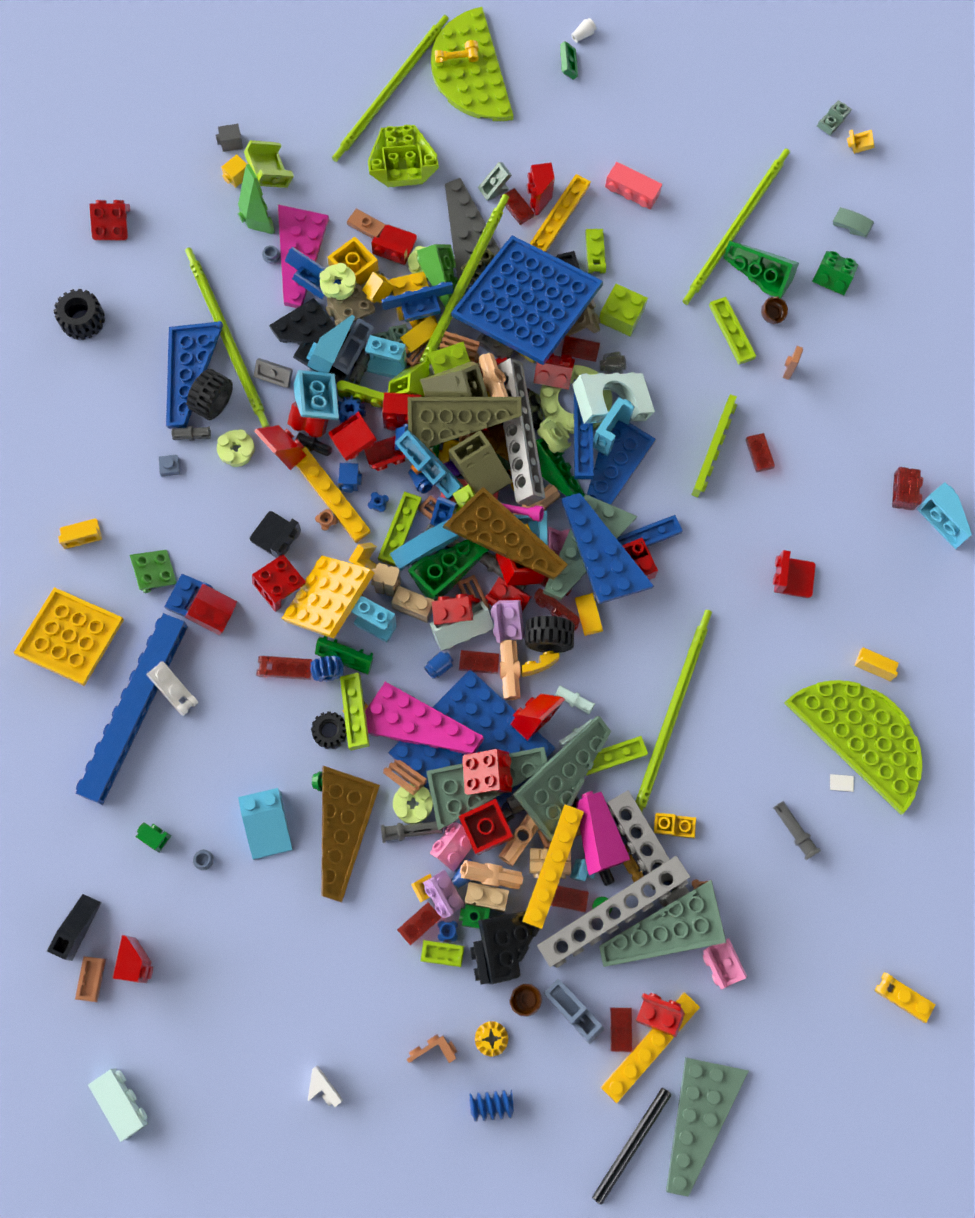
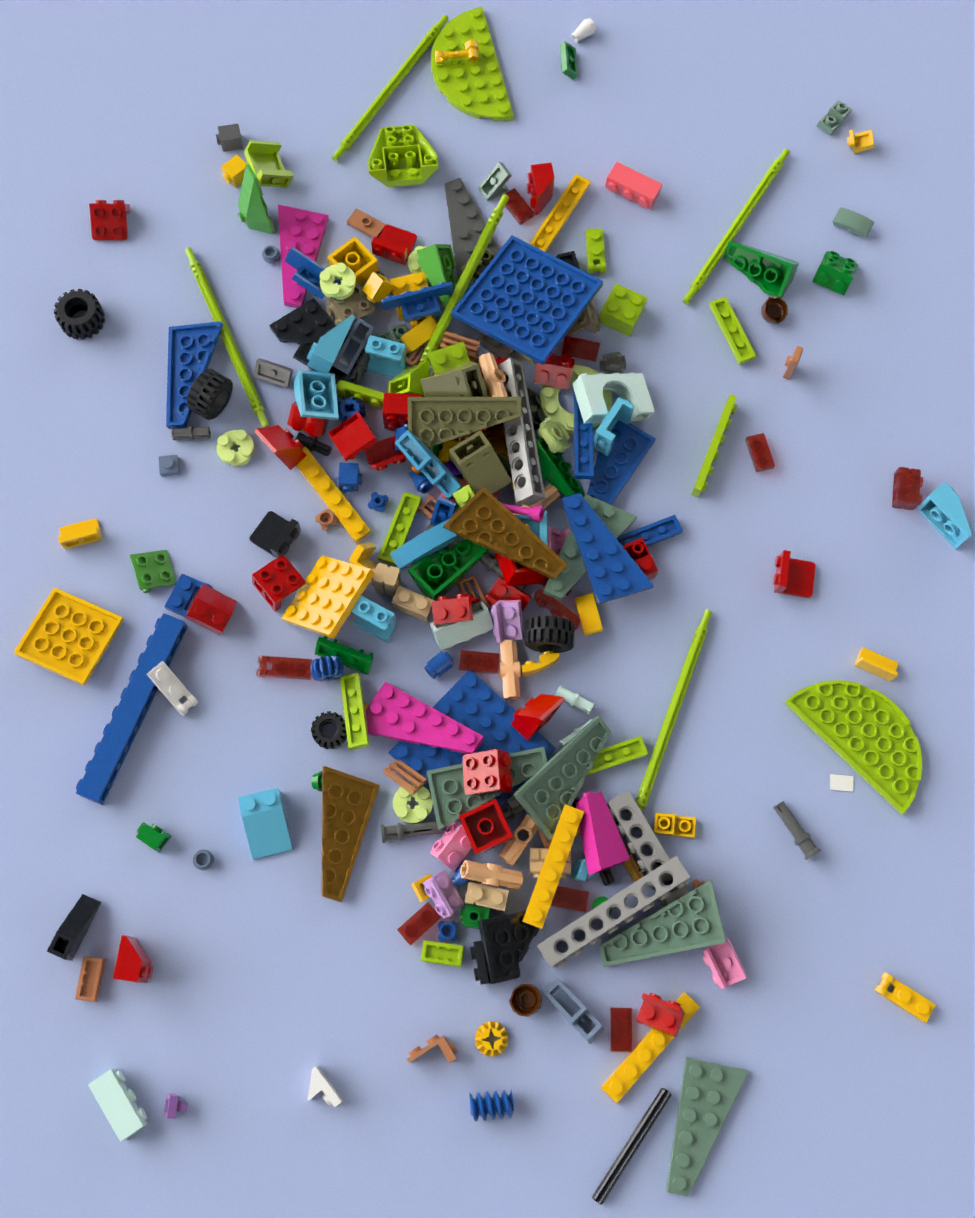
(173, 1105): none -> medium lavender tile

